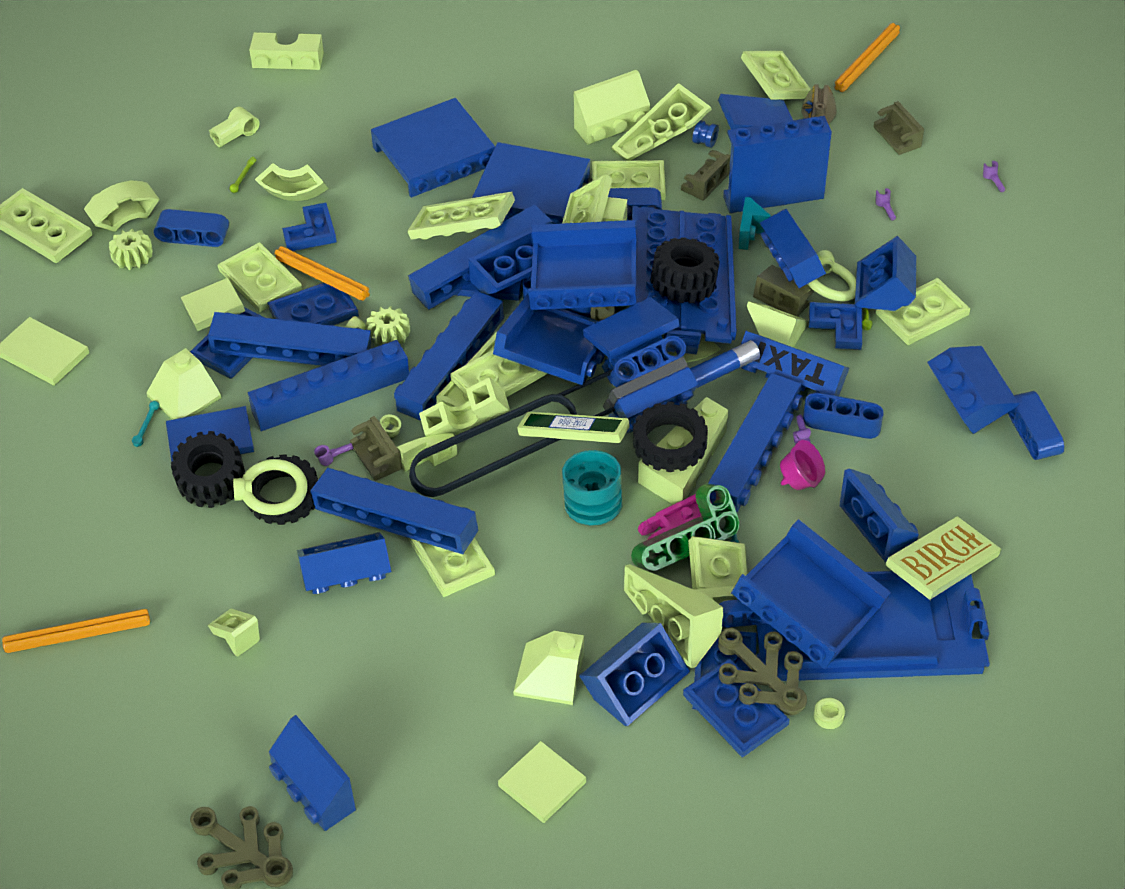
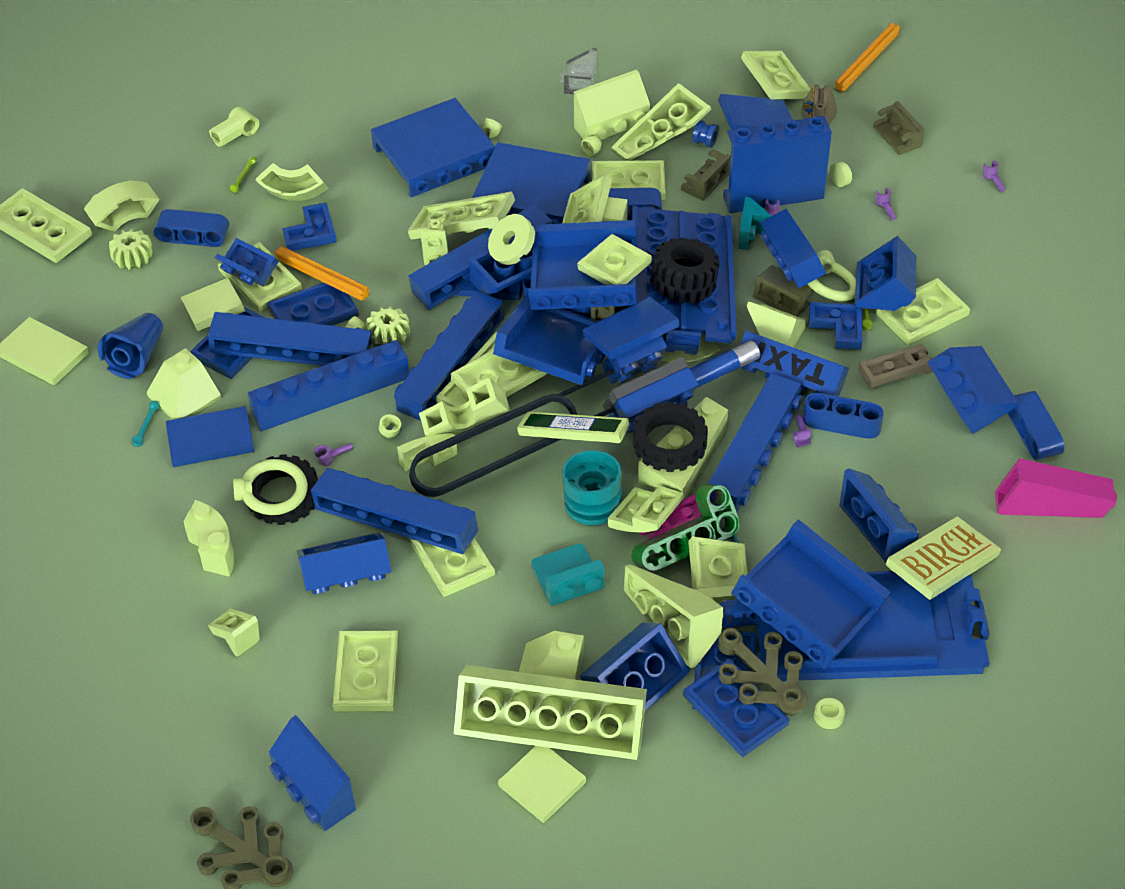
(76, 630): light orange axle -> none
(130, 345): none -> blue cone
(205, 450): black tyre -> none
(211, 534): none -> yellowish green brick
(248, 262): none -> blue bracket
(302, 54): yellowish green arch -> none
(365, 671): none -> yellowish green tile
(376, 449): olive hinge -> none
(433, 241): none -> yellowish green hinge
(492, 127): none -> yellowish green hinge
(502, 233): none -> yellowish green tile
(550, 711): none -> yellowish green brick
(568, 574): none -> teal bracket
(579, 71): none -> clear slope
(591, 145): none -> yellowish green hinge
(614, 261): none -> yellowish green tile
(644, 509): none -> yellowish green slope
(655, 352): blue beam -> none
(772, 209): none -> medium lavender hand
(802, 466): dark pink piece -> none
(841, 174): none -> yellowish green tile
(895, 366): none -> dark tan plate
(1053, 491): none -> dark pink slope

